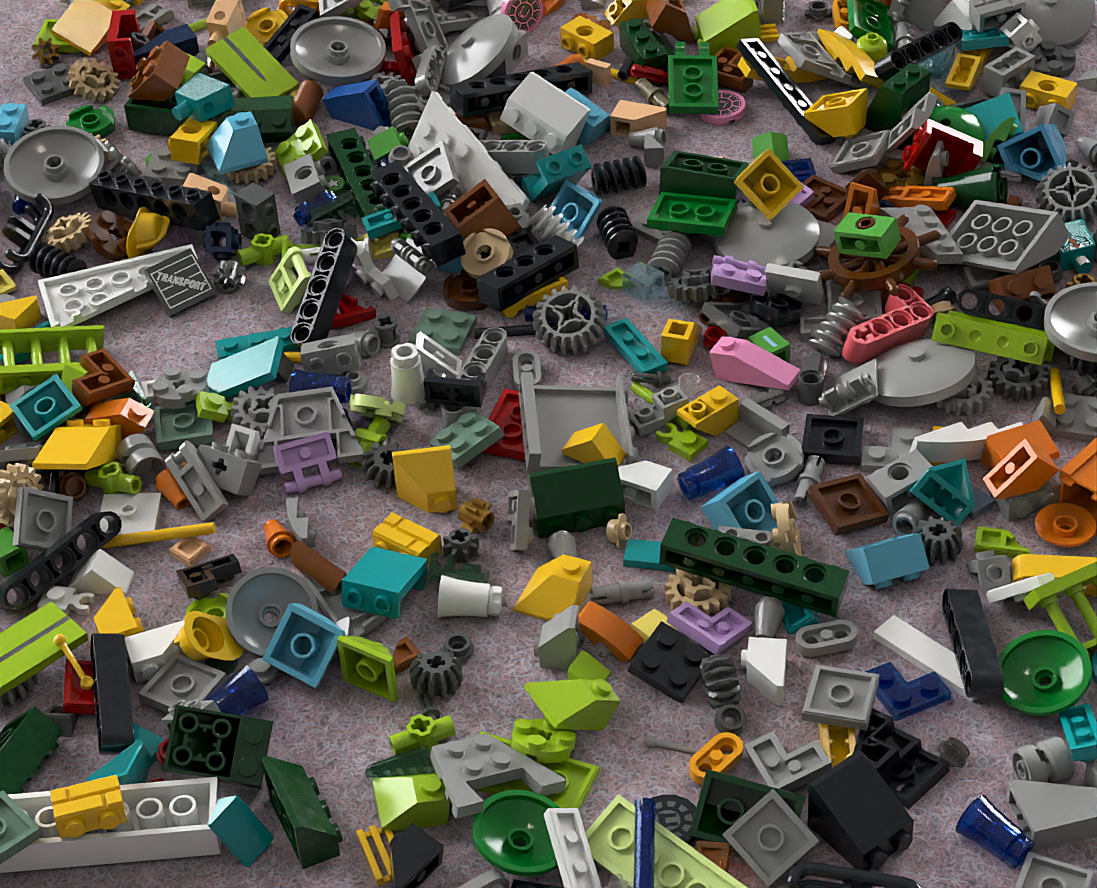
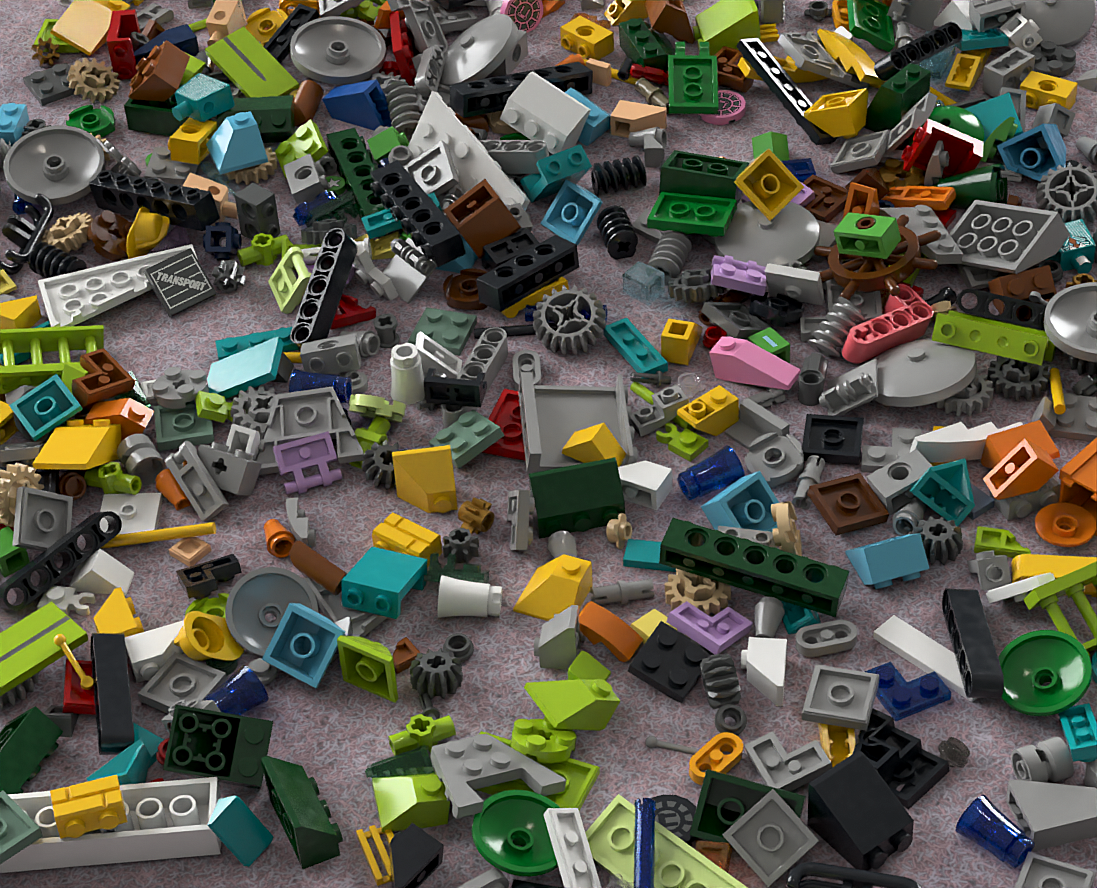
(482, 242): tan plate -> none
(551, 225): white piece -> none
(612, 278): lime tile -> none
(873, 45): lime head -> none

